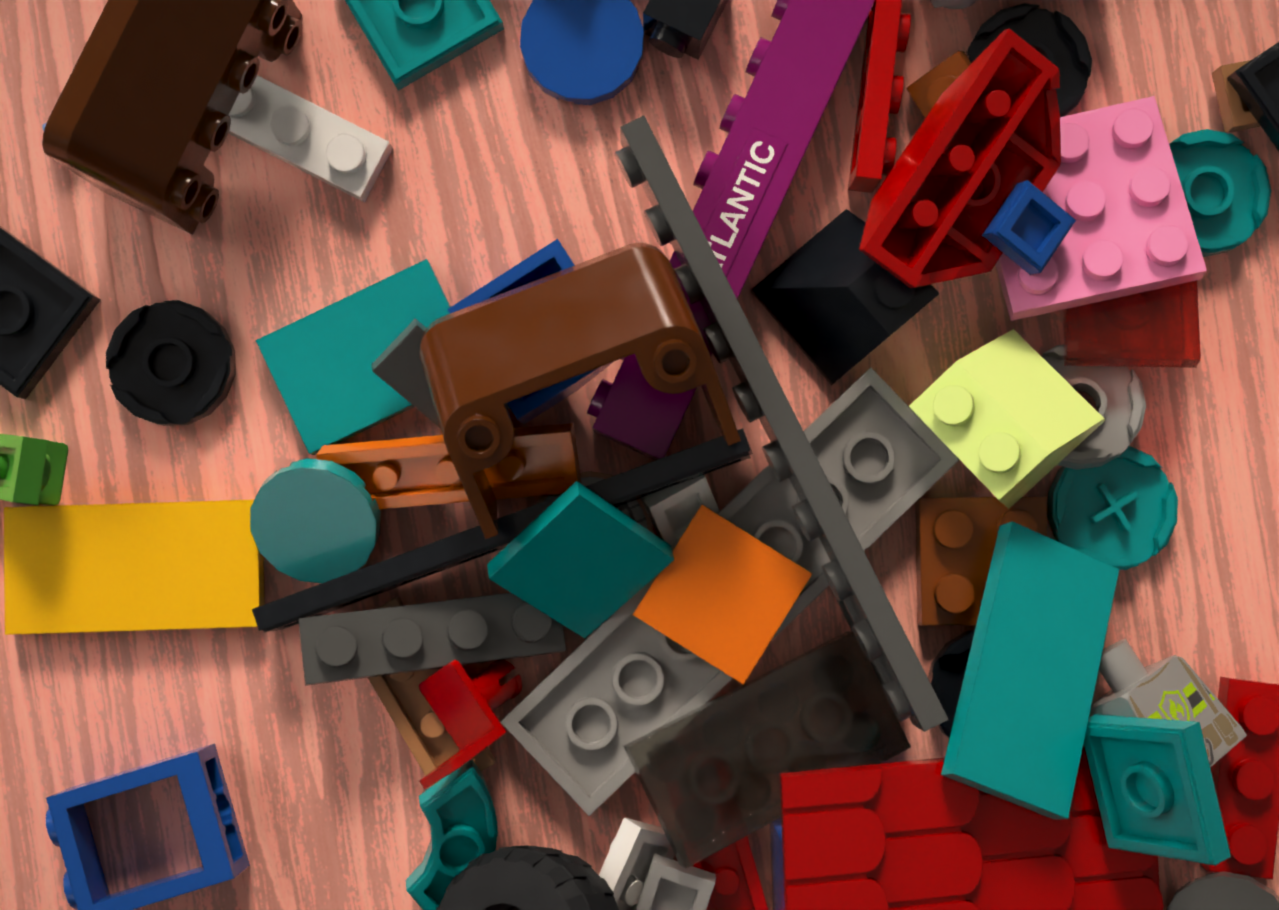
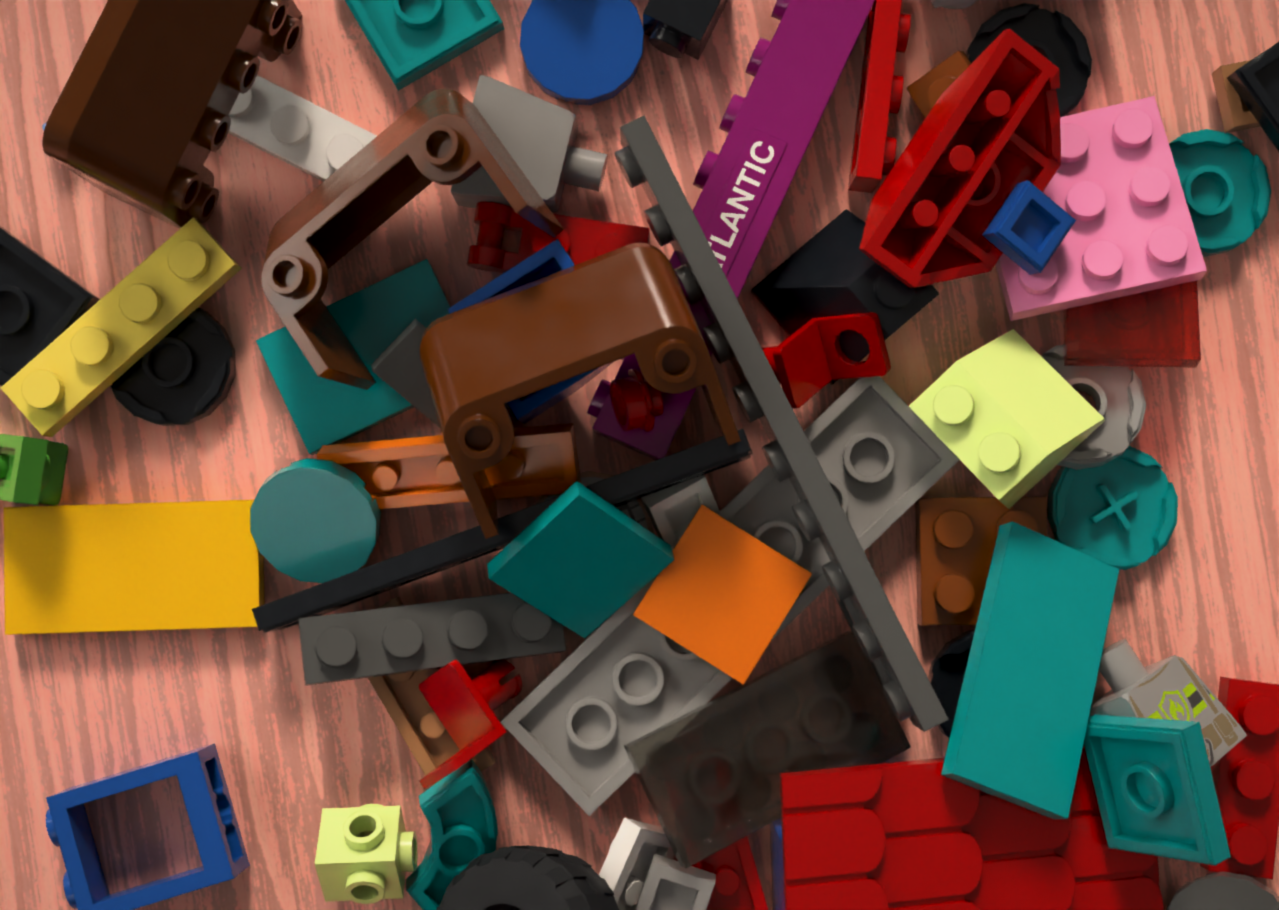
(120, 328): none -> light yellow plate
(364, 853): none -> yellowish green brick
(433, 141): none -> reddish brown windscreen
(539, 141): none -> light grey torso
(581, 237): none -> red plate
(635, 402): none -> red plate
(814, 355): none -> red bracket

